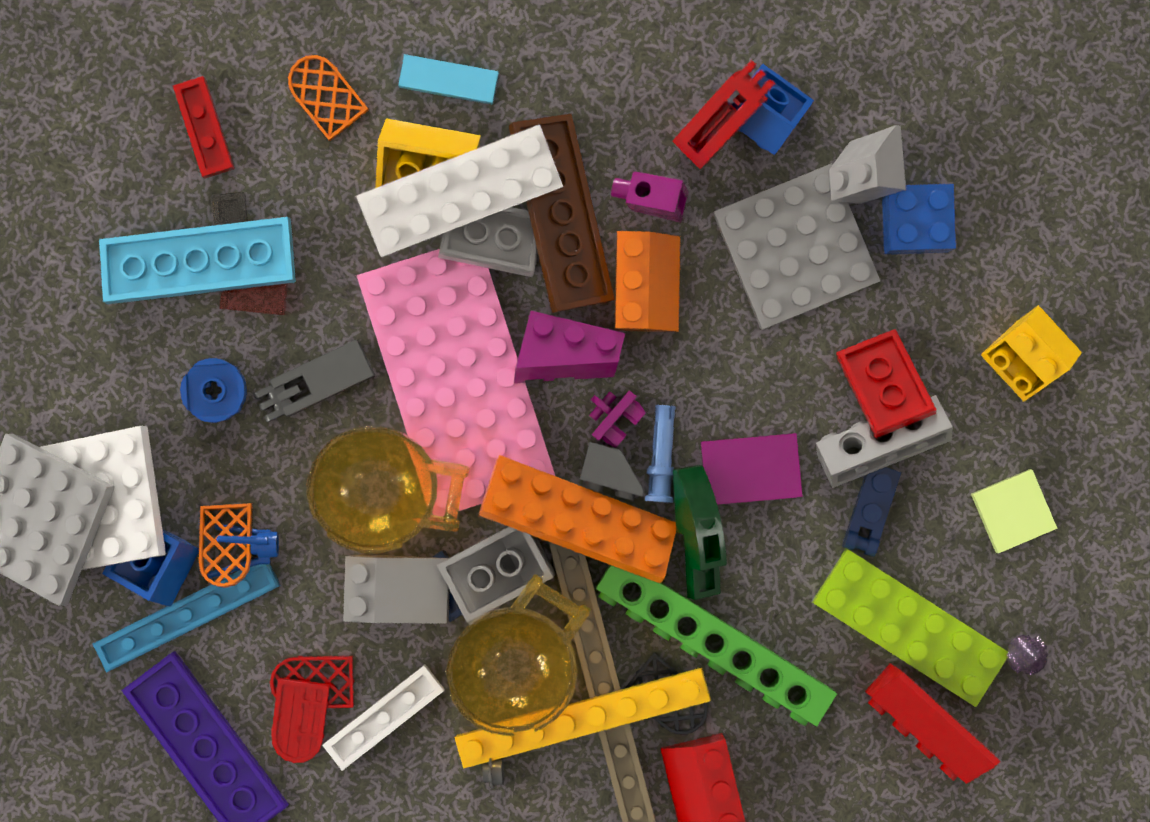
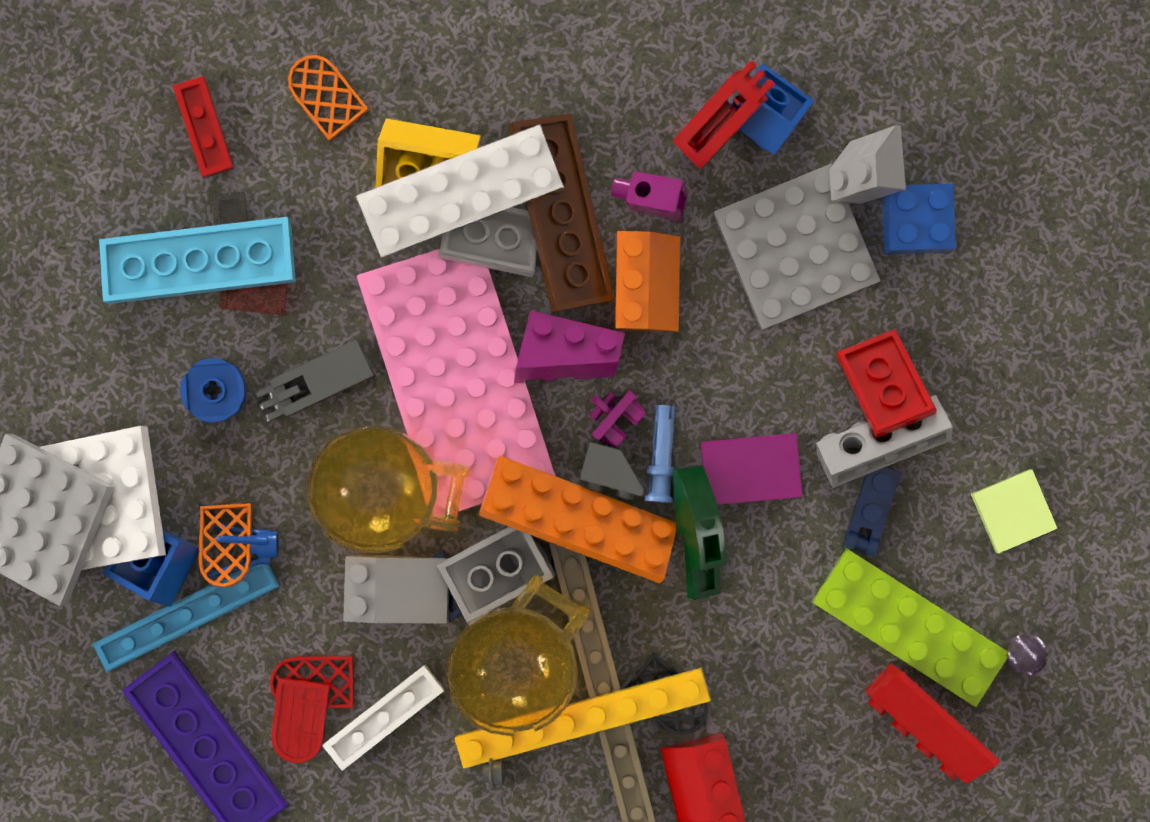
(448, 79): medium azure tile -> none
(816, 695): bright green brick -> none
(1032, 353): yellow slope -> none

